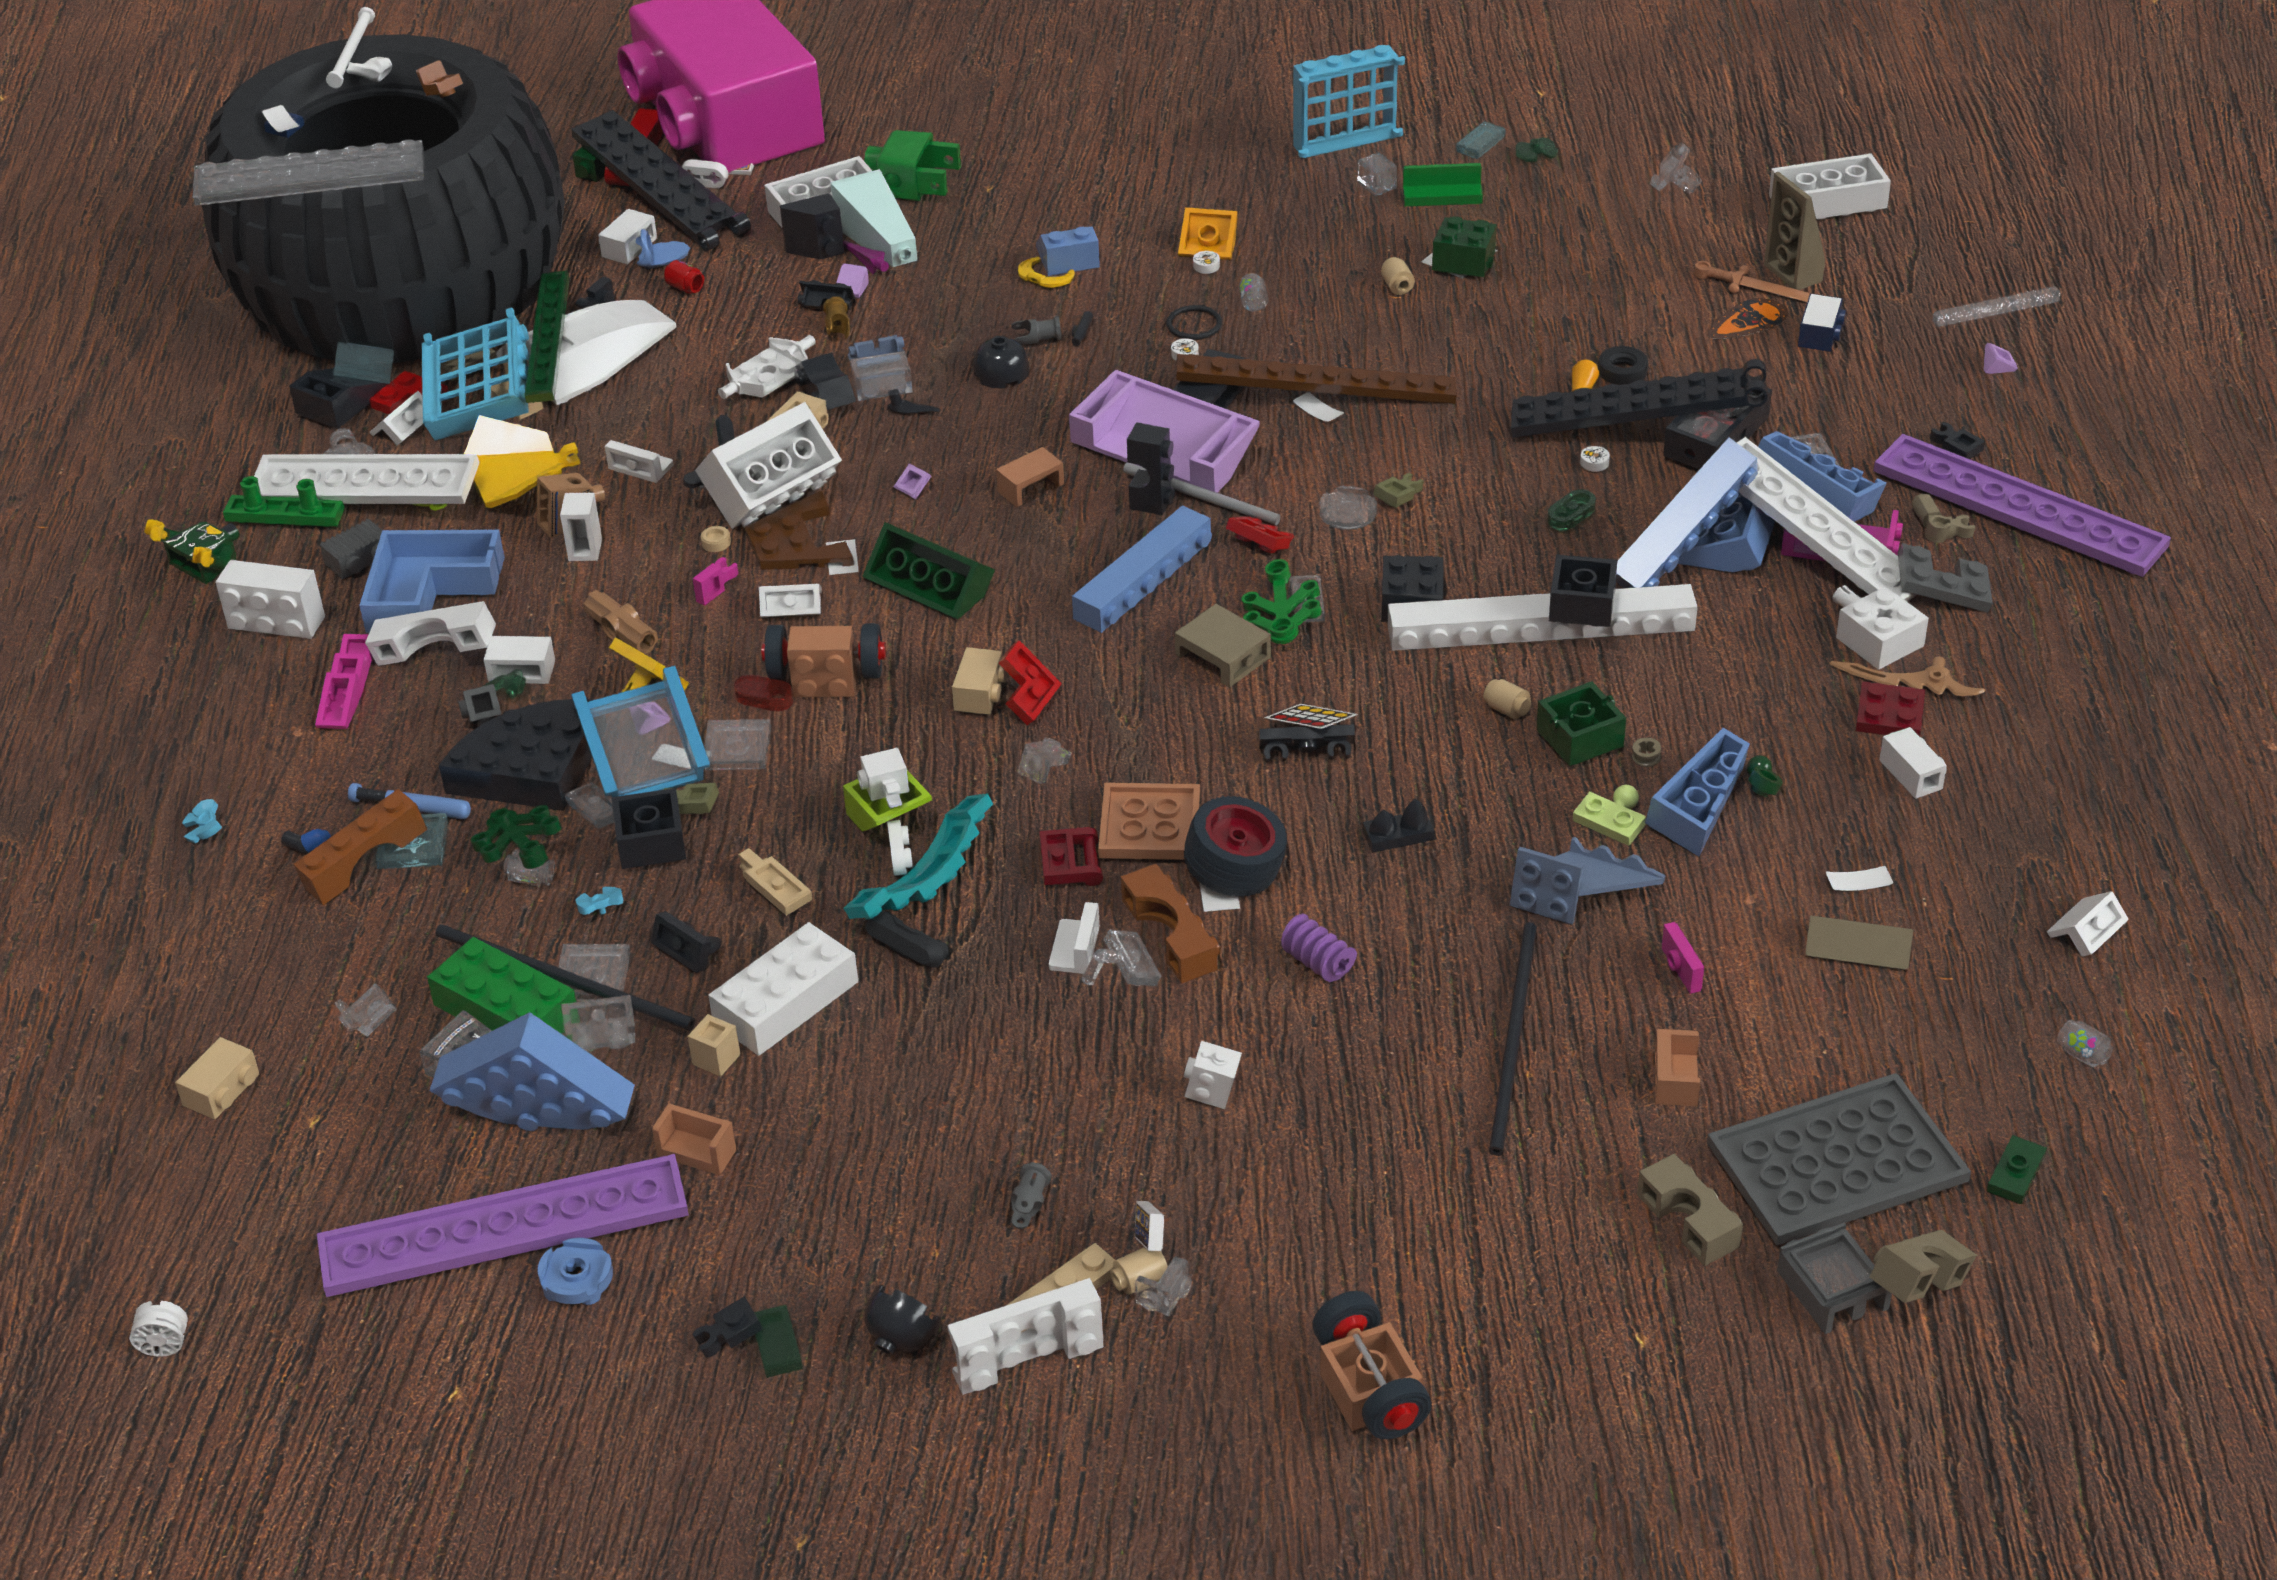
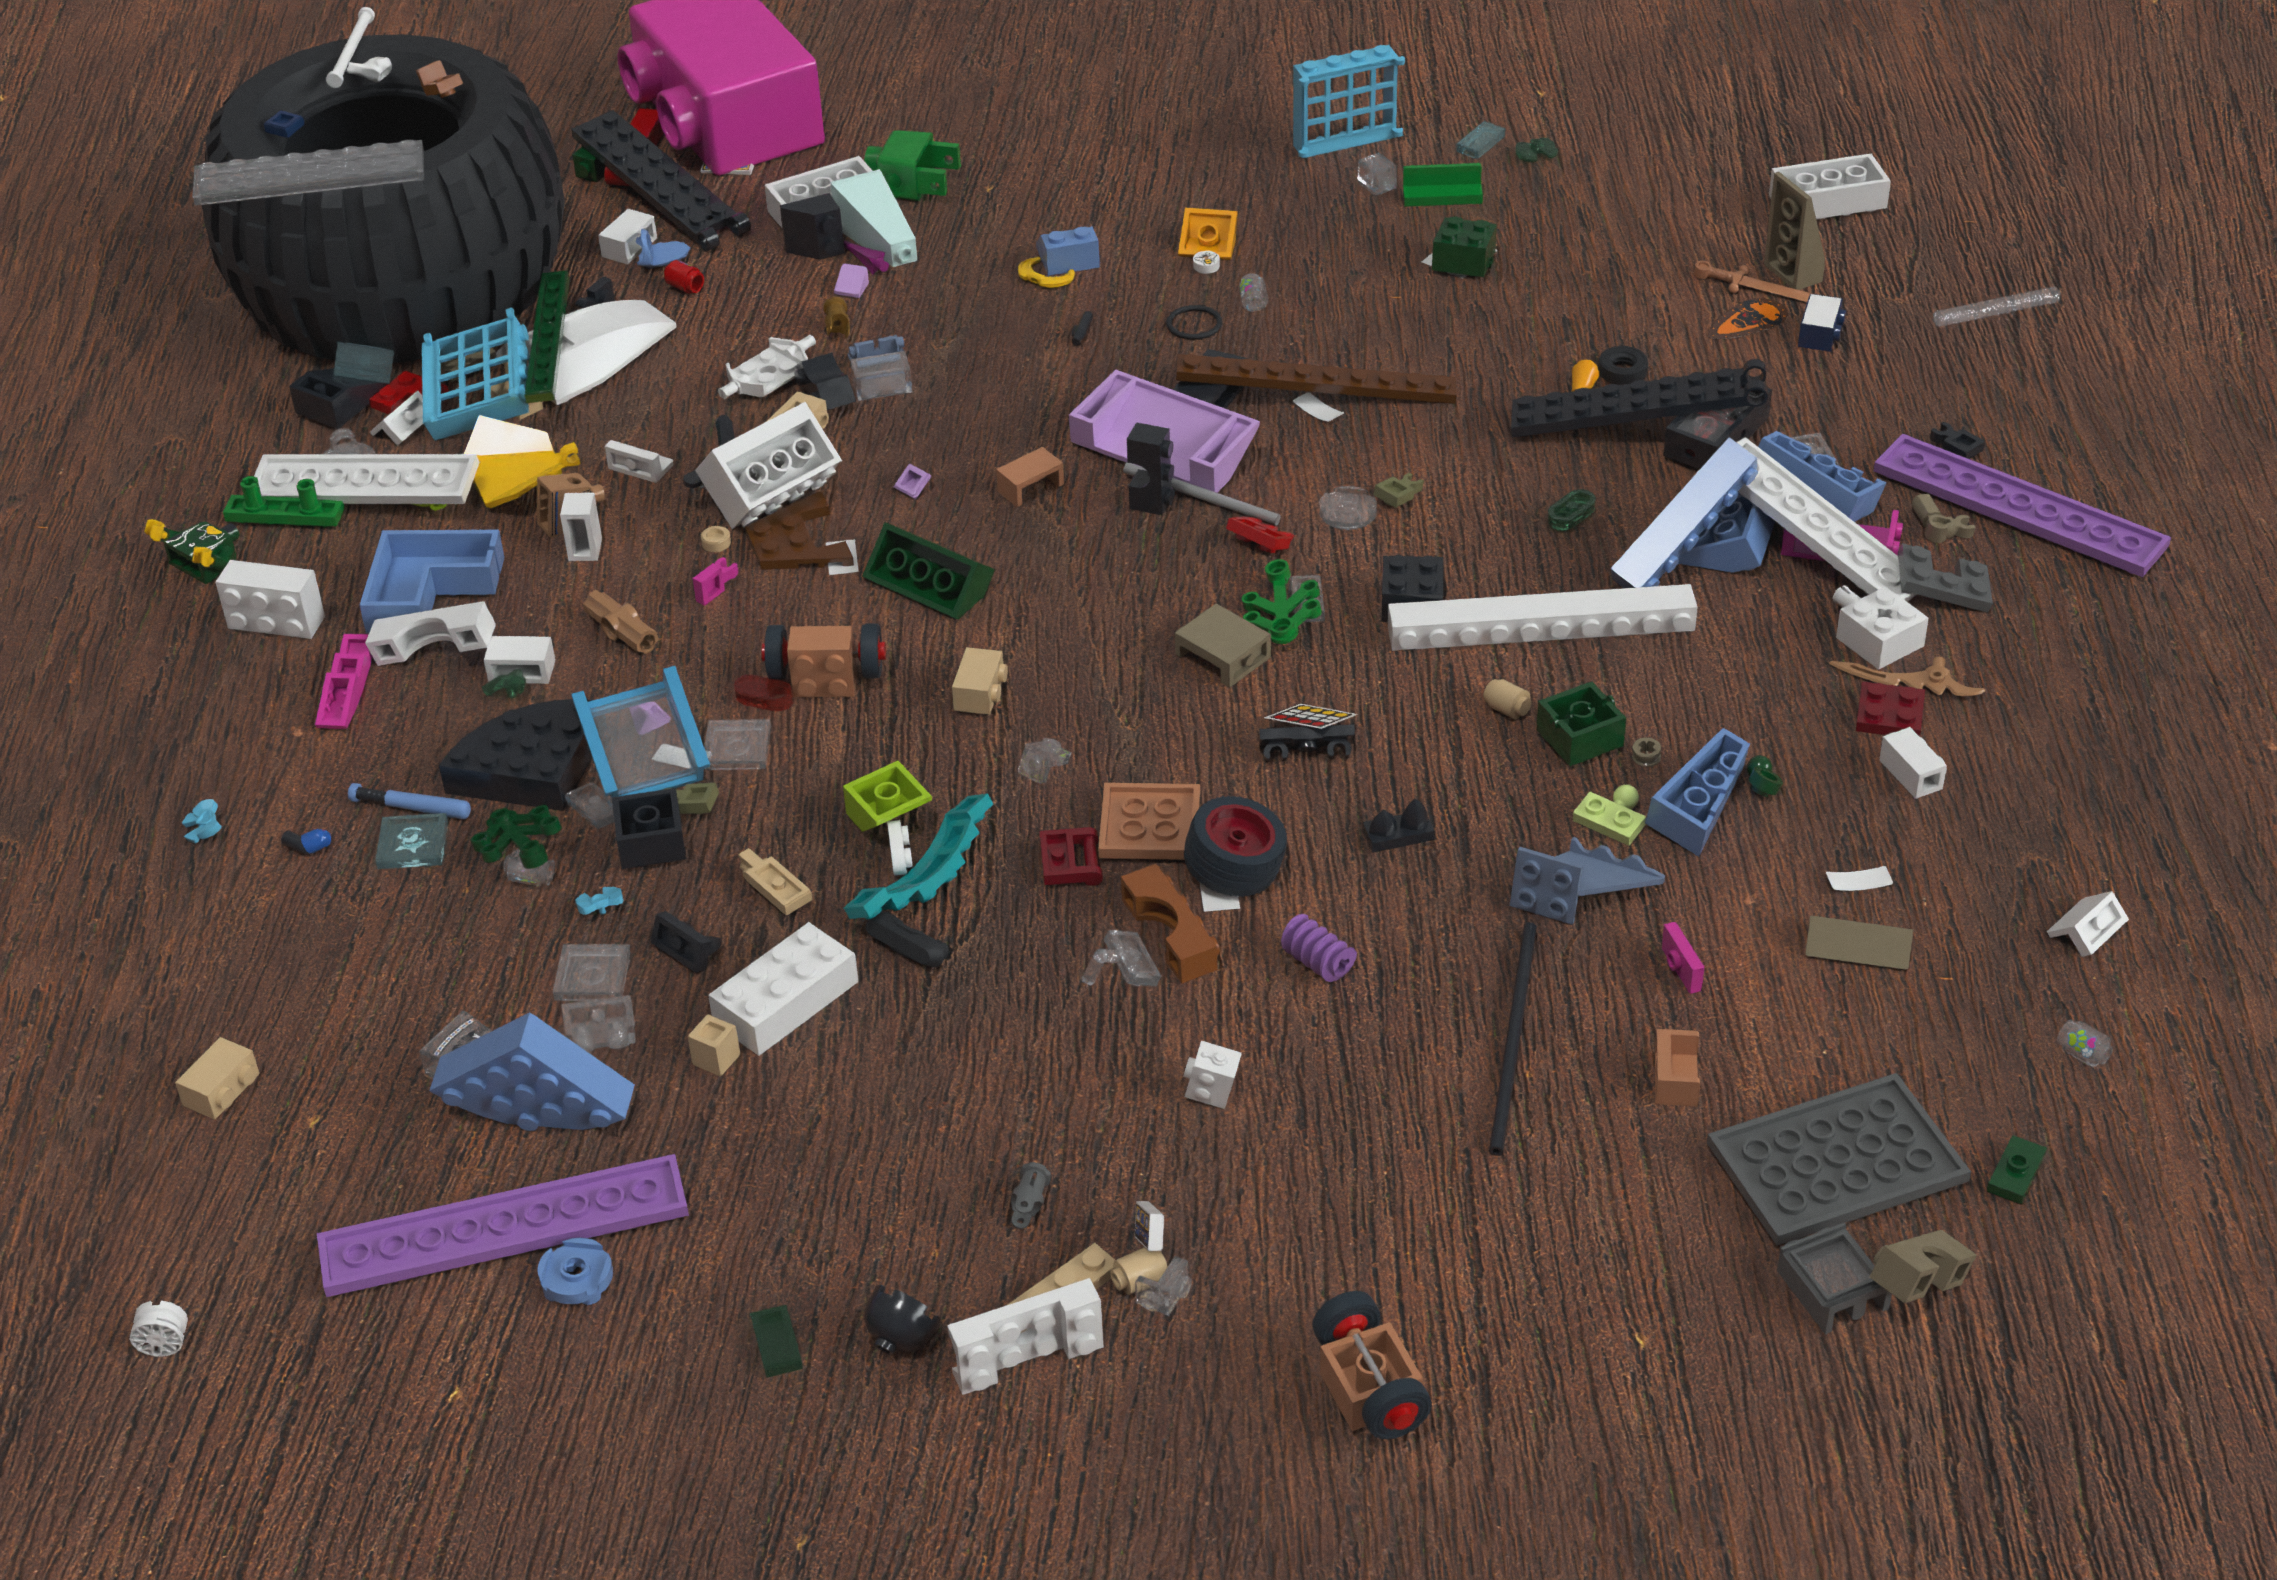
(279, 118): white sticker -> none
(329, 866): dark orange arch -> none
(351, 549): dark grey brick -> none
(367, 1011): clear bracket -> none
(479, 705): dark grey brick -> none
(496, 987): green brick -> none
(577, 981): black piece -> none
(645, 666): yellow tile -> none
(694, 1138): nougat panel -> none
(703, 172): white beam -> none
(732, 1326): black plate -> none
(790, 600): white panel -> none
(816, 292): black hinge -> none
(884, 776): white brick -> none
(904, 406): black bar -> none
(1000, 362): black cylinder -> none
(1034, 680): red plate -> none
(1038, 330): dark grey piece -> none
(1075, 941): white panel -> none
(1141, 569): medium blue brick -> none
(1184, 346): white tile -> none
(1397, 276): tan brick -> none
(1583, 590): black brick -> none
(1594, 458): white tile -> none
(1674, 170): clear tile -> none
(1674, 1187): dark tan arch -> none
(1998, 360): lavender slope -> none

